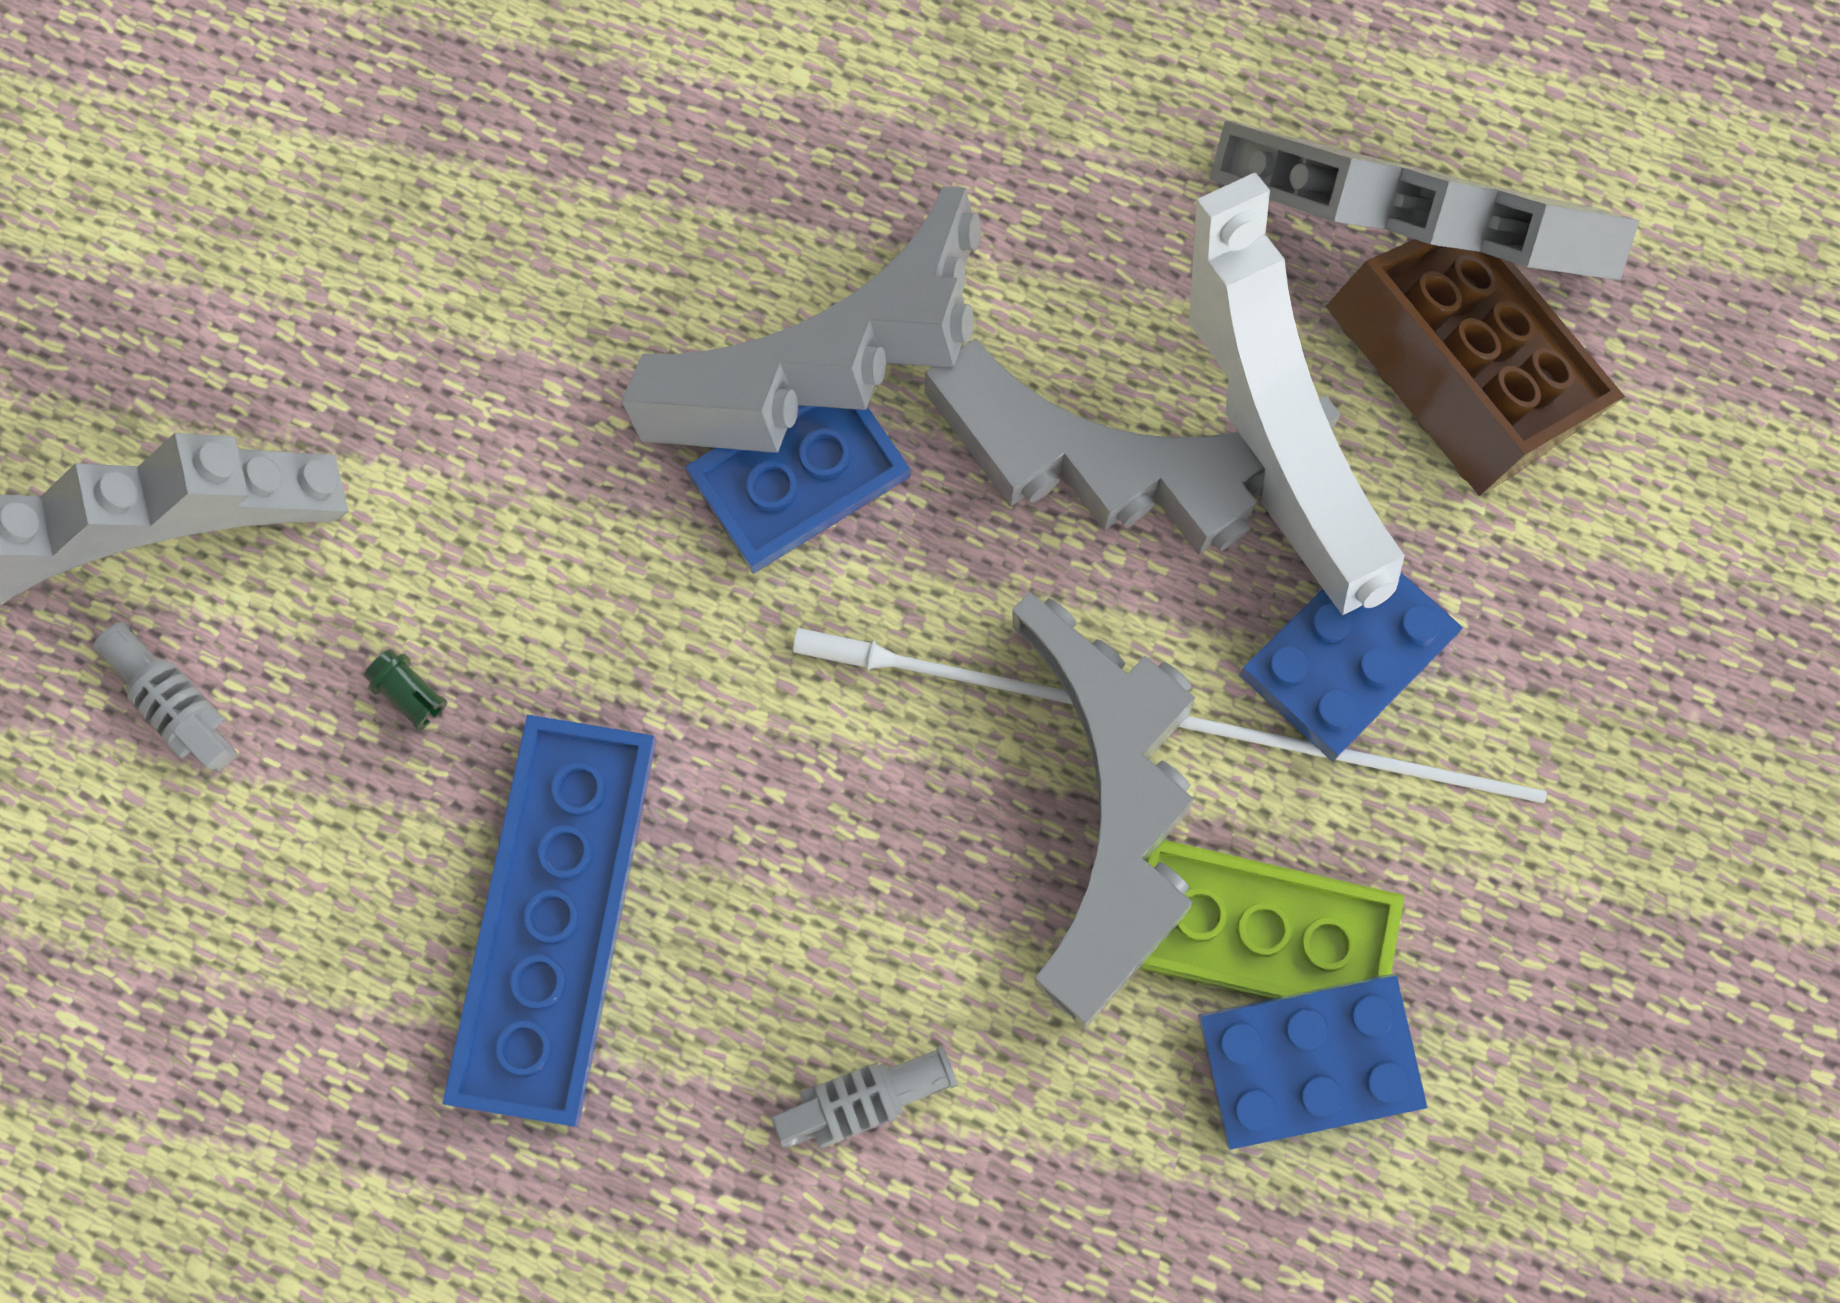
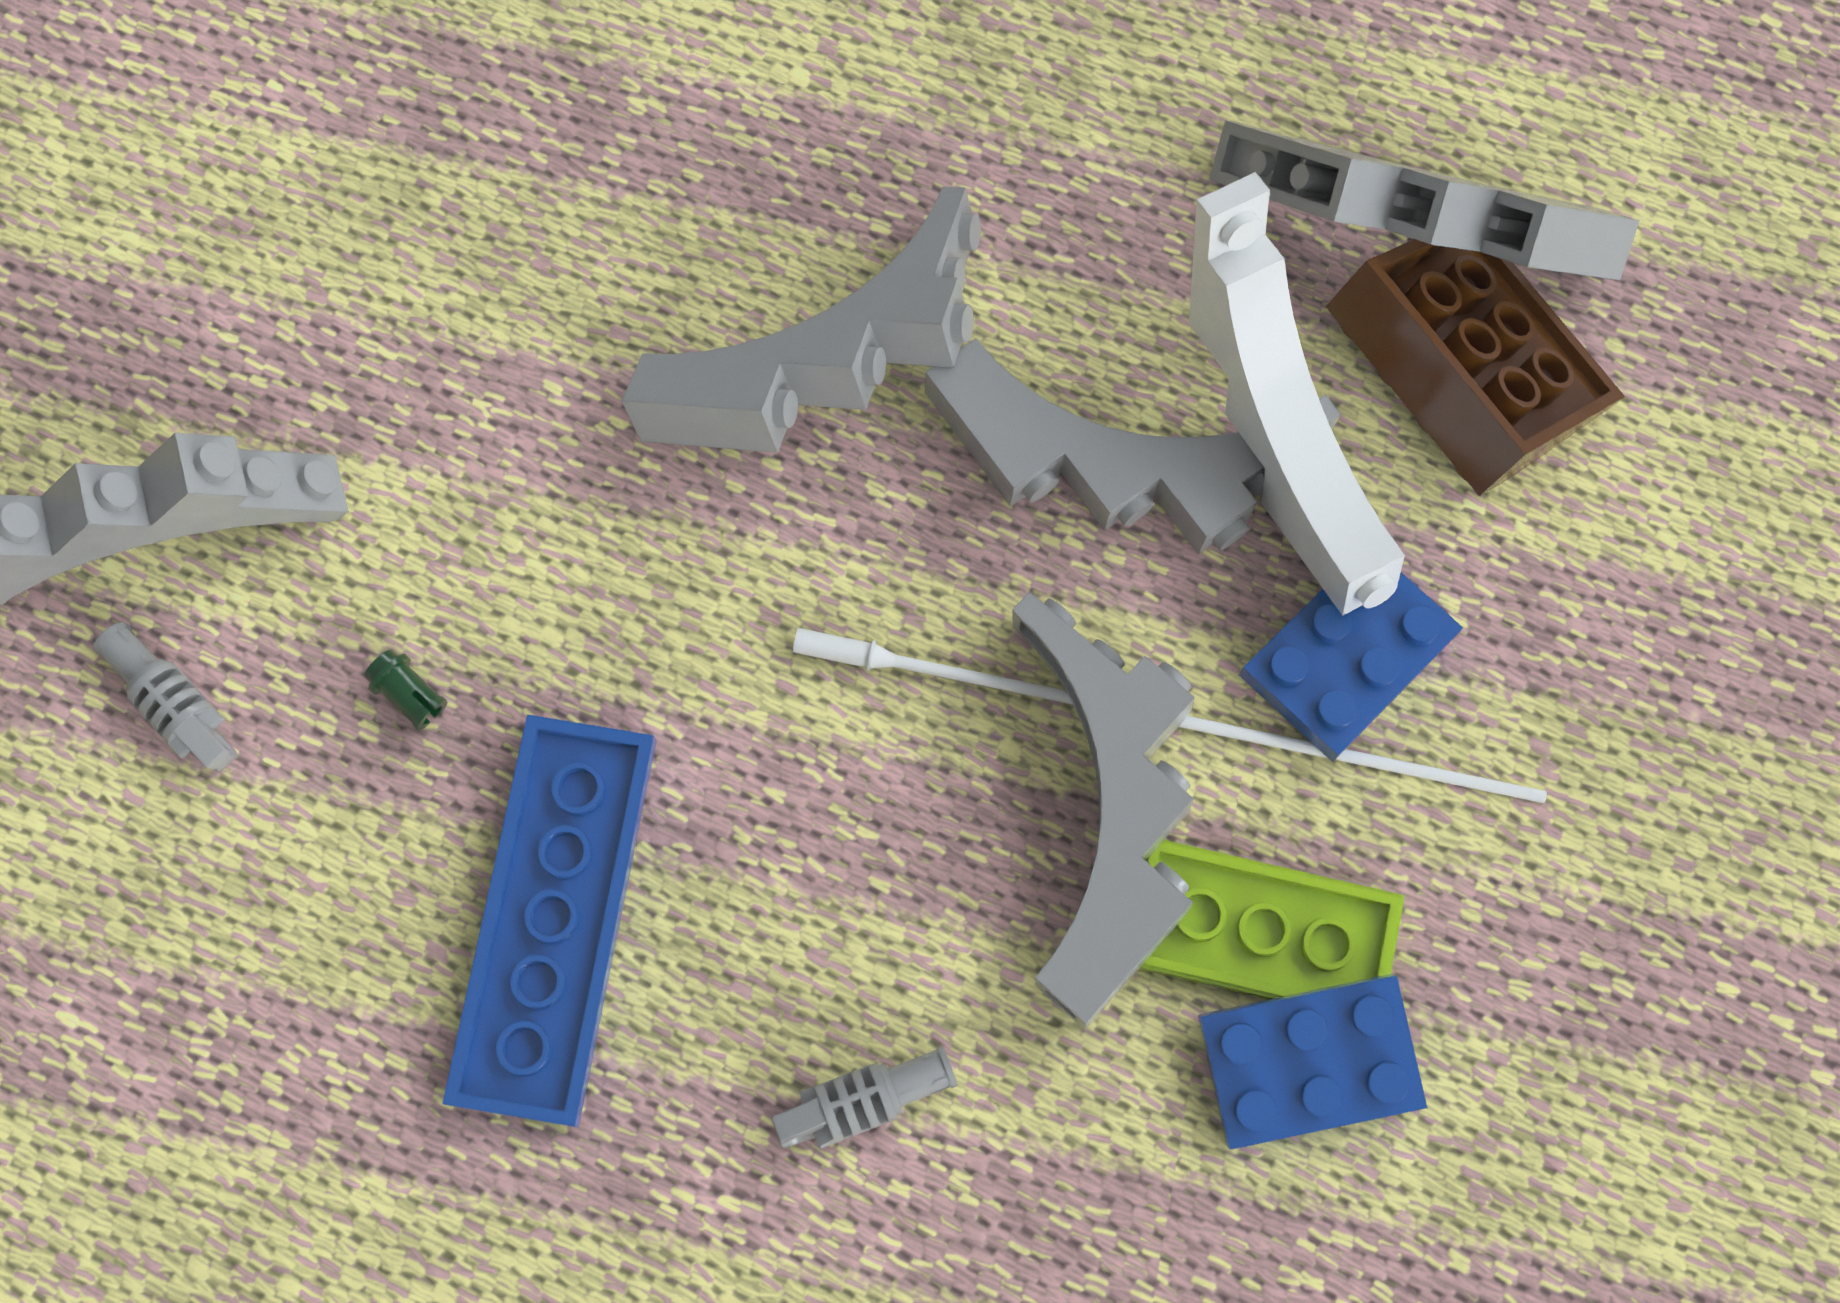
(820, 475): blue plate -> none

